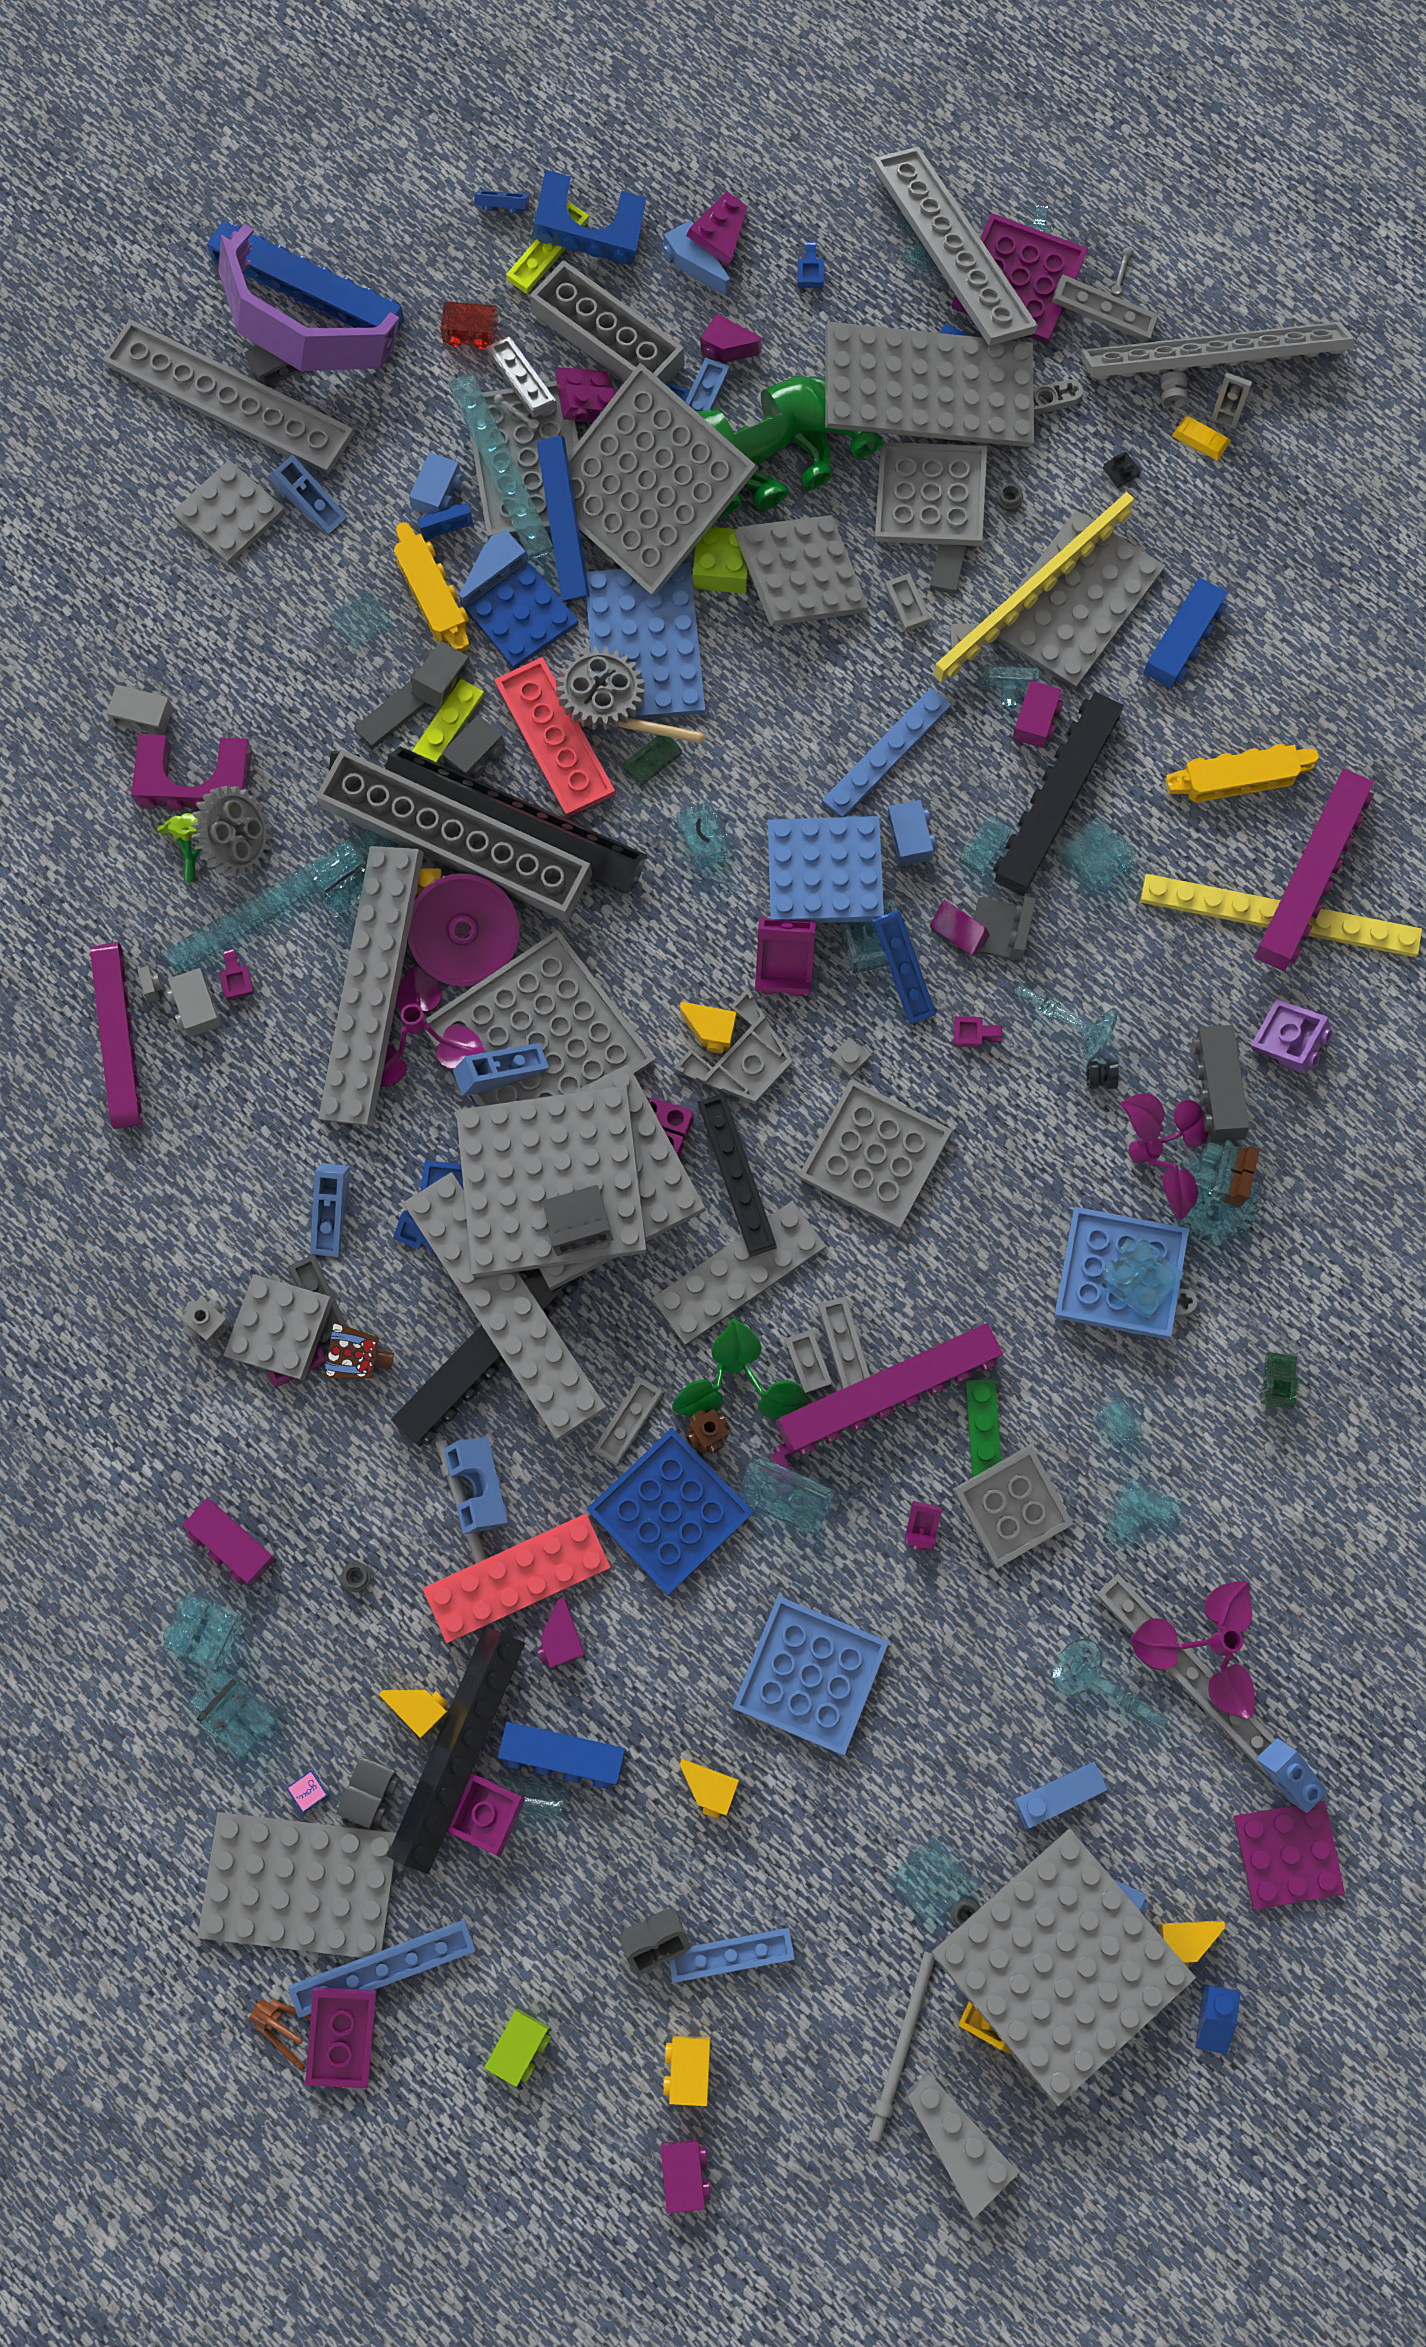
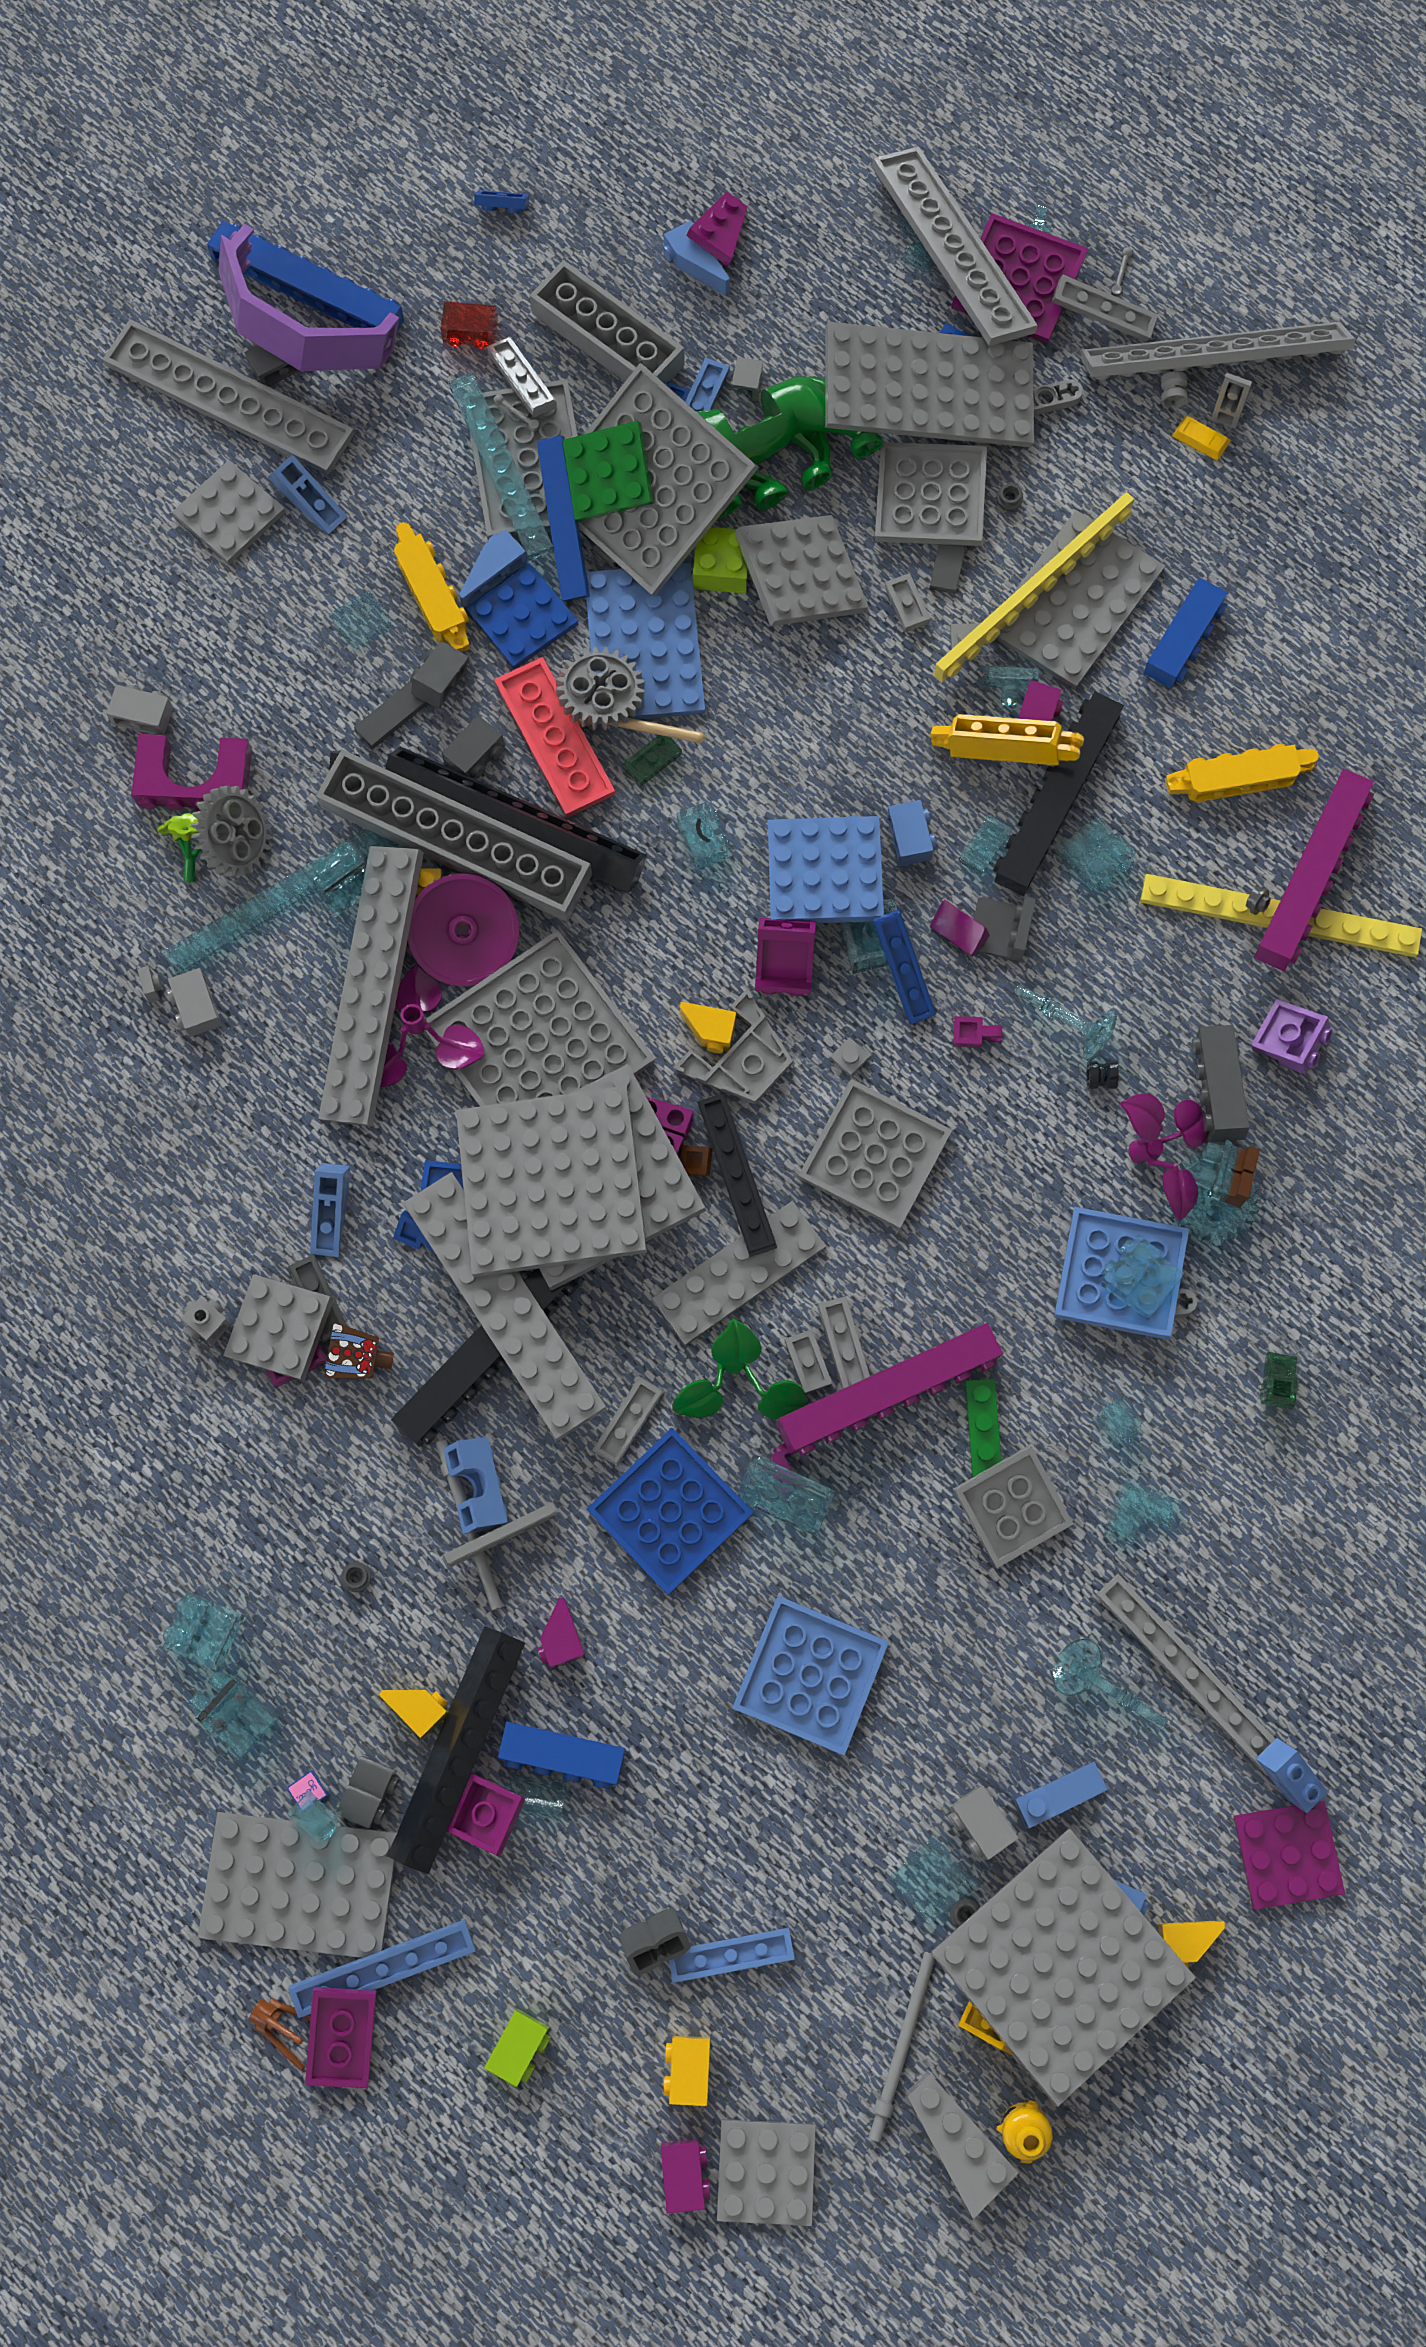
(115, 1032): magenta beam -> none
(228, 1543): magenta brick -> none
(236, 979): magenta plate -> none
(314, 1818): none -> clear light blue brick
(435, 484): medium blue brick -> none
(445, 521): blue plate -> none
(449, 721): neon yellow plate -> none
(498, 1068): medium blue slope -> none
(499, 1535): none -> light grey tile
(516, 1578): coral plate -> none
(540, 257): neon yellow plate -> none
(556, 226): blue arch -> none
(577, 1220): dark grey bracket -> none
(583, 393): magenta plate -> none
(608, 471): none -> green plate
(696, 1160): none -> reddish brown plate
(705, 1441): reddish brown brick -> none
(710, 1788): yellow slope -> none
(728, 341): magenta slope -> none
(748, 376): none -> light grey panel
(766, 2172): none -> light grey plate
(810, 269): blue plate -> none
(886, 753): medium blue plate -> none
(922, 1526): magenta bracket -> none
(982, 1823): none -> light grey brick
(1007, 740): none -> yellow hinge
(1026, 2131): none -> yellow piece
(1121, 469): black tile -> none
(1217, 2018): blue slope -> none
(1232, 1610): magenta plant -> none
(1258, 900): none -> dark grey plate

